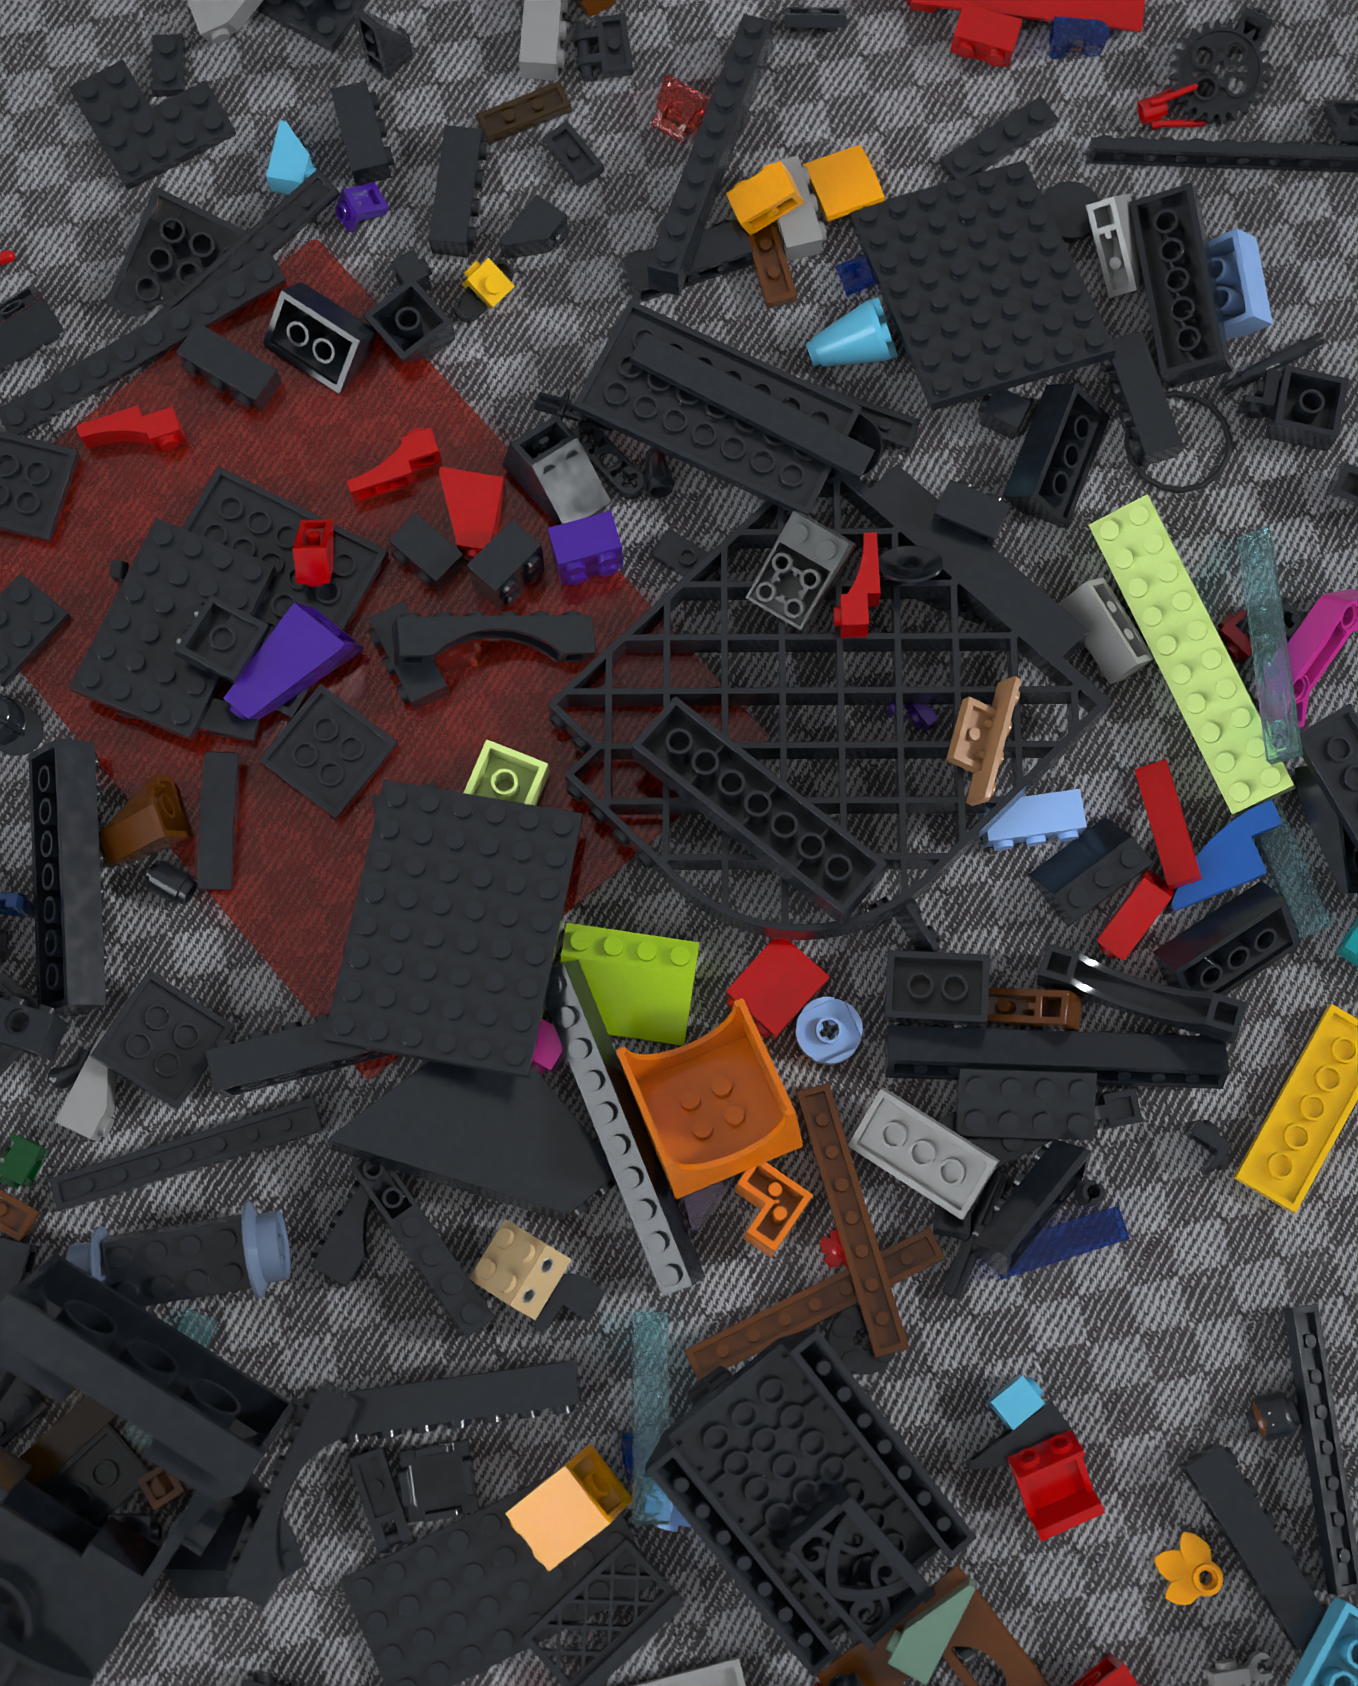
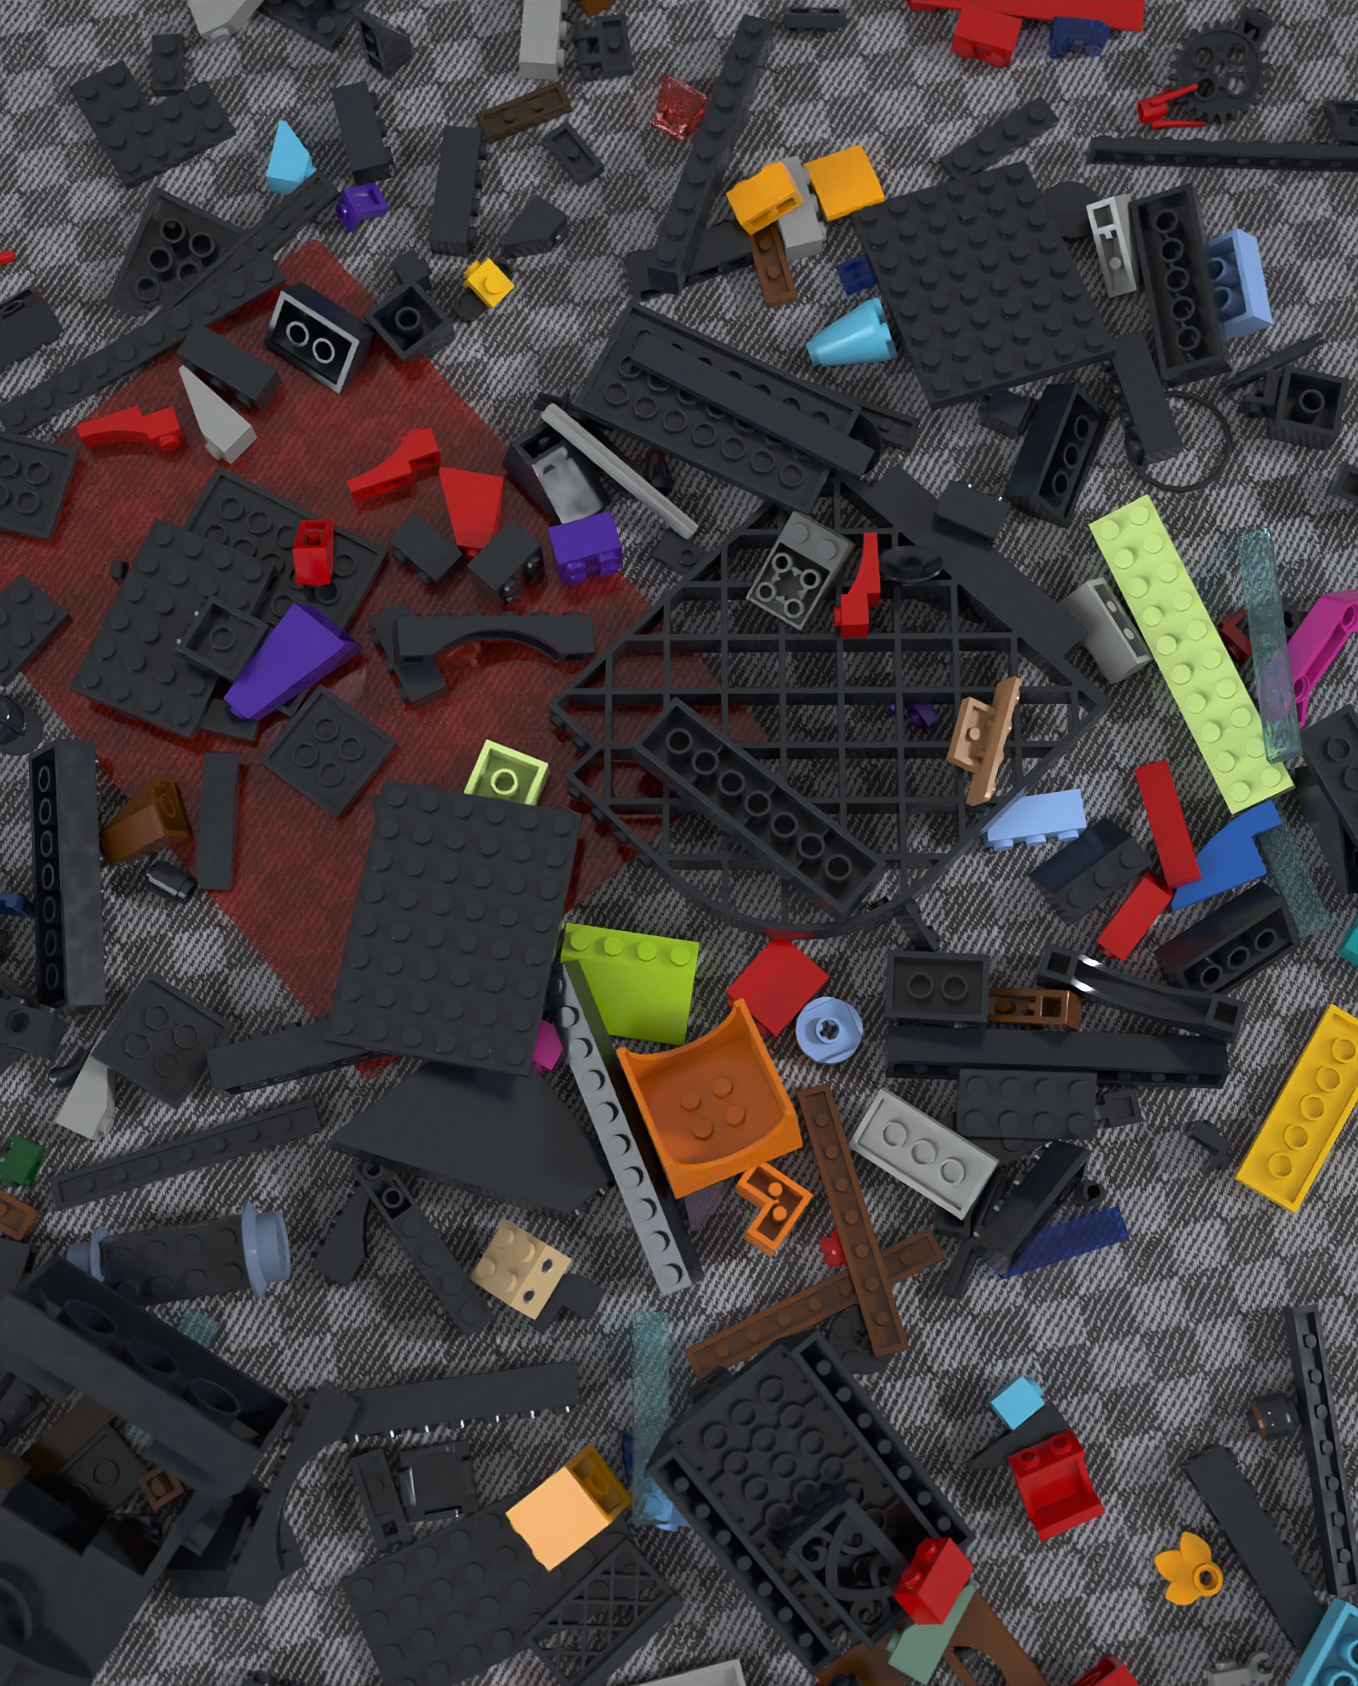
(221, 426): none -> light grey slope
(619, 471): none -> light grey axle
(933, 1581): none -> red brick

